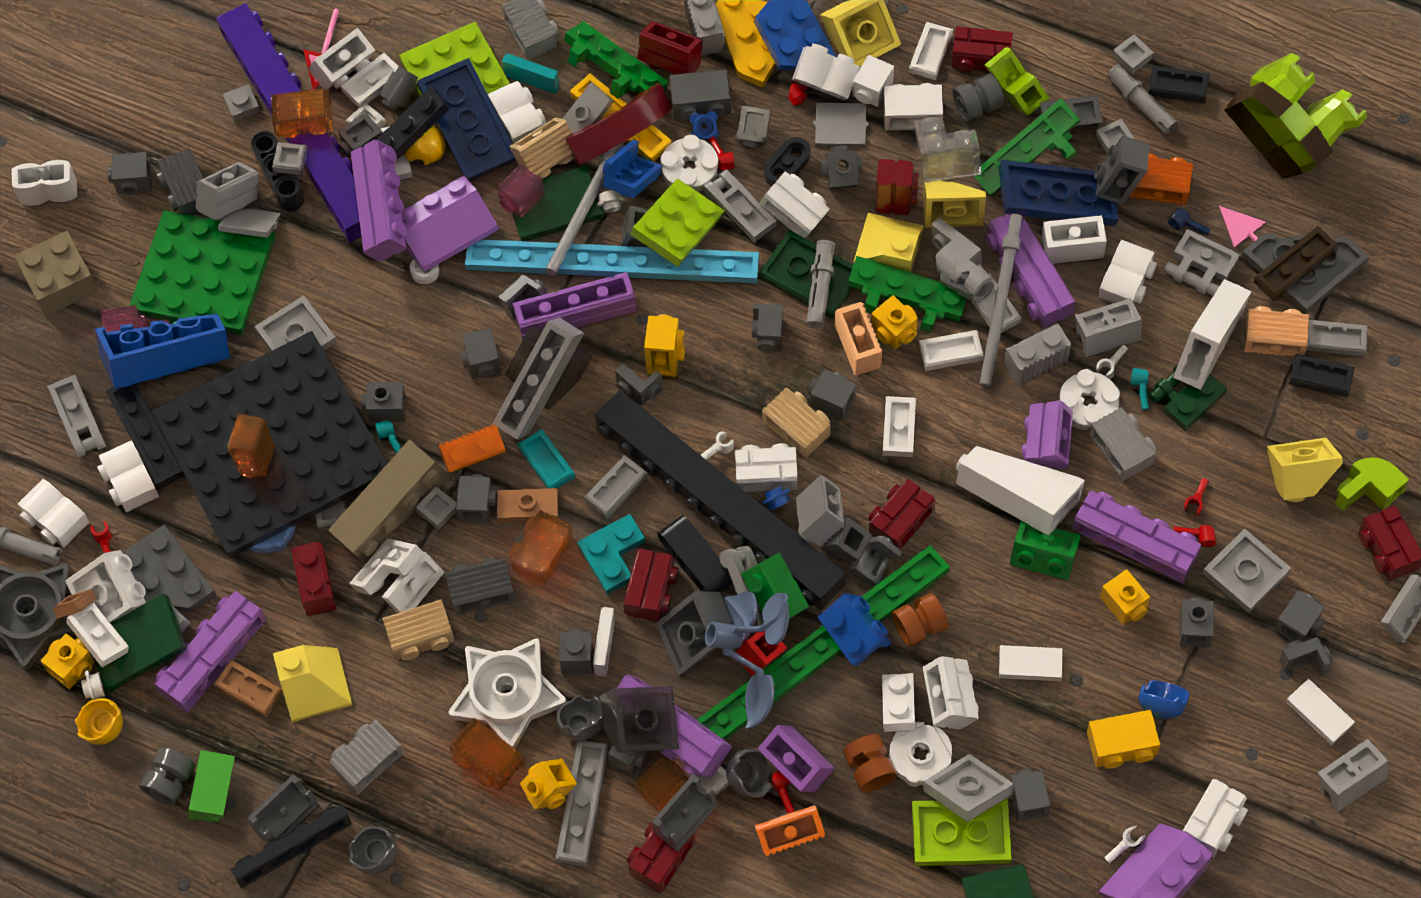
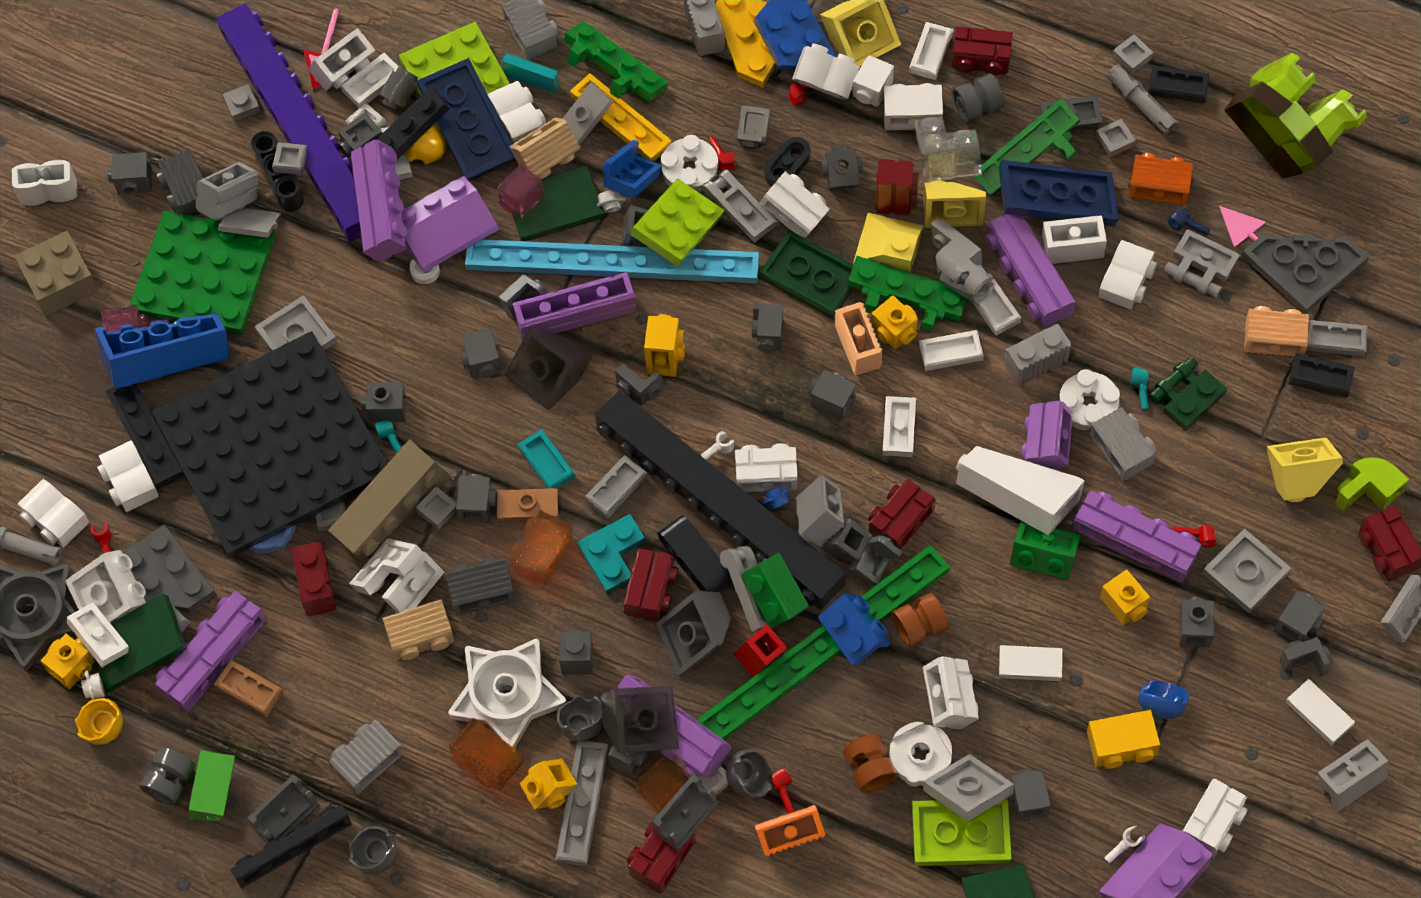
(74, 603): medium nougat tile -> none
(76, 415): light grey plate -> none
(251, 446): clear orange brick -> none
(302, 113): clear orange brick -> none
(312, 680): light yellow slope -> none
(471, 448): orange brick -> none
(538, 378): light grey brick -> none
(580, 214): light grey bar -> none
(604, 641): white tile -> none
(619, 125): dark red slope -> none
(669, 49): dark red brick -> none
(697, 121): blue plate -> none
(700, 93): dark grey brick -> none
(743, 614): sand blue plant -> none
(796, 422): tan brick -> none
(796, 758): medium lavender brick -> none
(822, 272): light grey pin -> none
(840, 124): light grey piece -> none
(898, 702): white plate -> none
(1010, 245): light grey bar -> none
(1016, 84): lime brick -> none
(1108, 327): light grey hinge -> none
(1112, 361): white hand -> none
(1122, 169): dark grey brick -> none
(1197, 497): red hand -> none
(1211, 334): white slope -> none
(1295, 263): dark brown tile -> none

